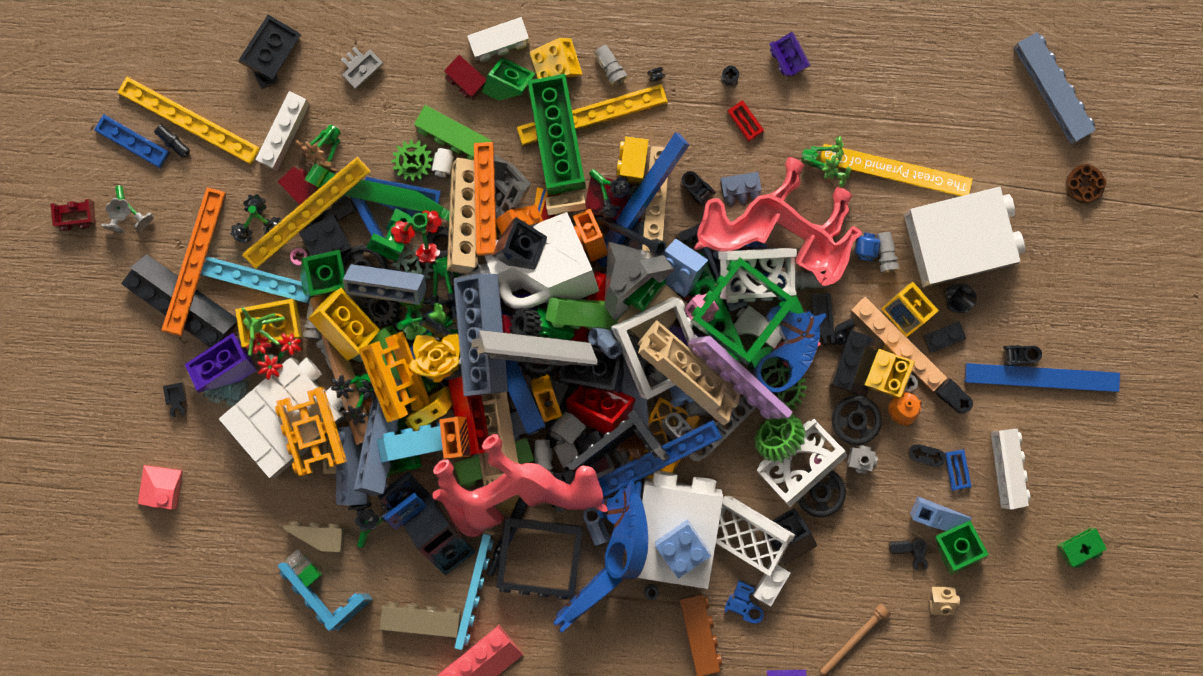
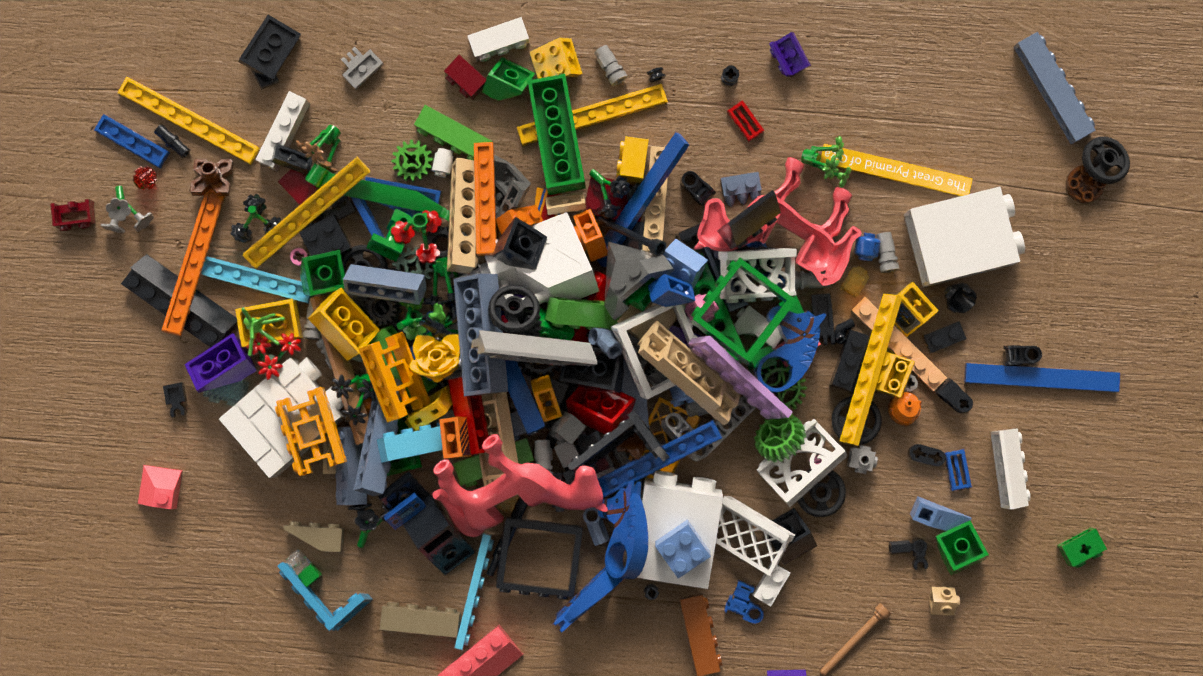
(145, 178): none -> clear red gear
(211, 176): none -> reddish brown plant
(291, 159): none -> black plate
(514, 317): none -> black wheel
(671, 291): none -> blue slope
(750, 221): none -> black slope
(855, 281): none -> clear yellow brick
(870, 369): none -> yellow plate
(1102, 165): none -> black wheel

